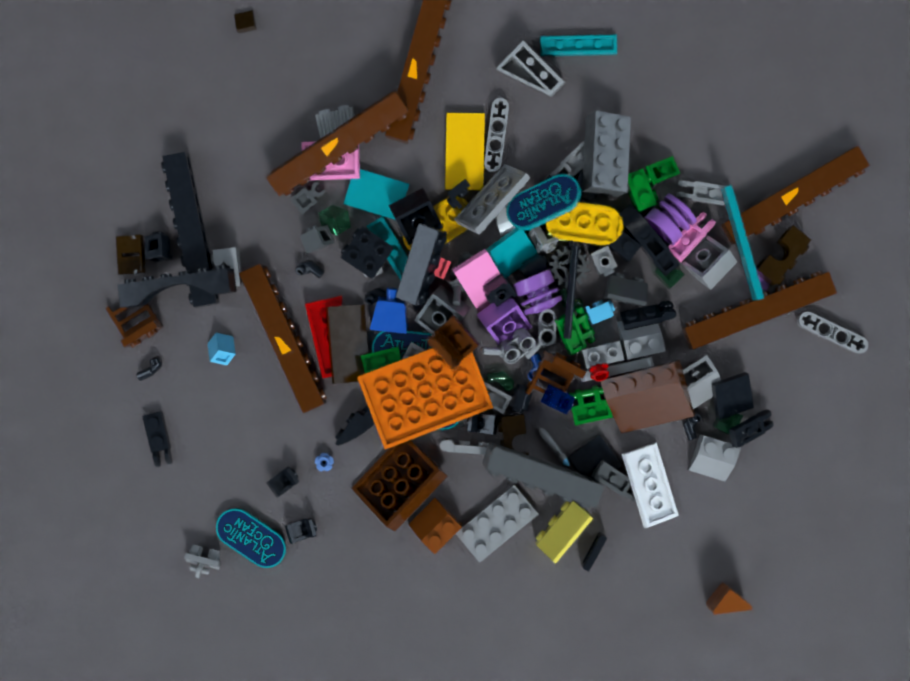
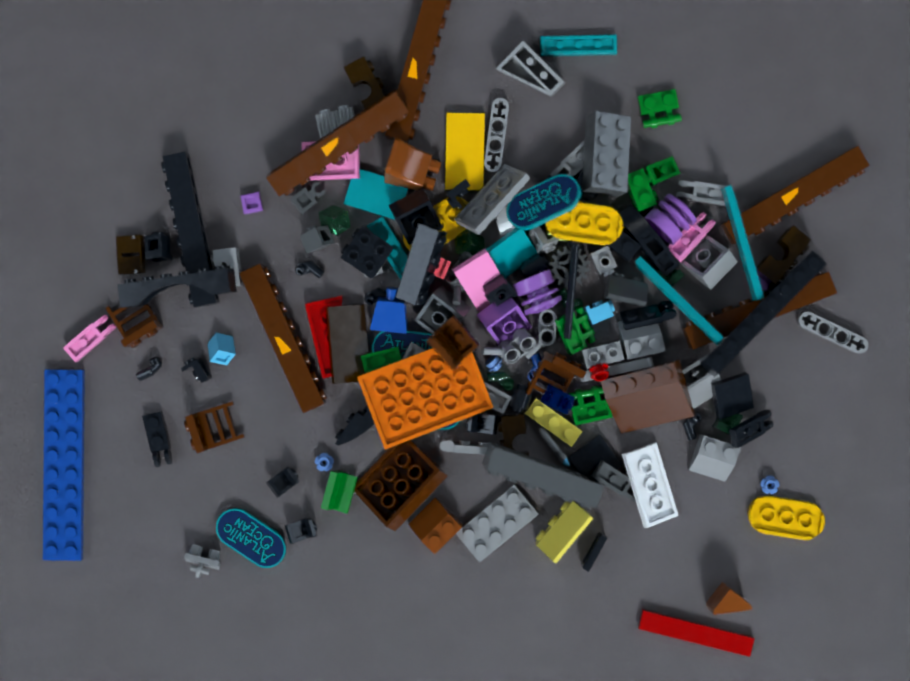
(63, 465): none -> blue plate
(88, 339): none -> bright pink hinge
(200, 371): none -> black bracket
(201, 431): none -> reddish brown plate
(245, 21): dark brown slope -> none
(251, 203): none -> medium lavender tile
(339, 491): none -> green panel
(361, 73): none -> dark brown arch
(410, 166): none -> dark orange hips
(469, 242): none -> clear green panel
(494, 363): none -> medium blue plate
(553, 422): none -> light yellow plate
(656, 103): none -> green plate
(679, 301): none -> teal tile
(696, 633): none -> red tile
(763, 314): none -> black brick
(764, 484): none -> medium blue plate
(786, 517): none -> yellow tile

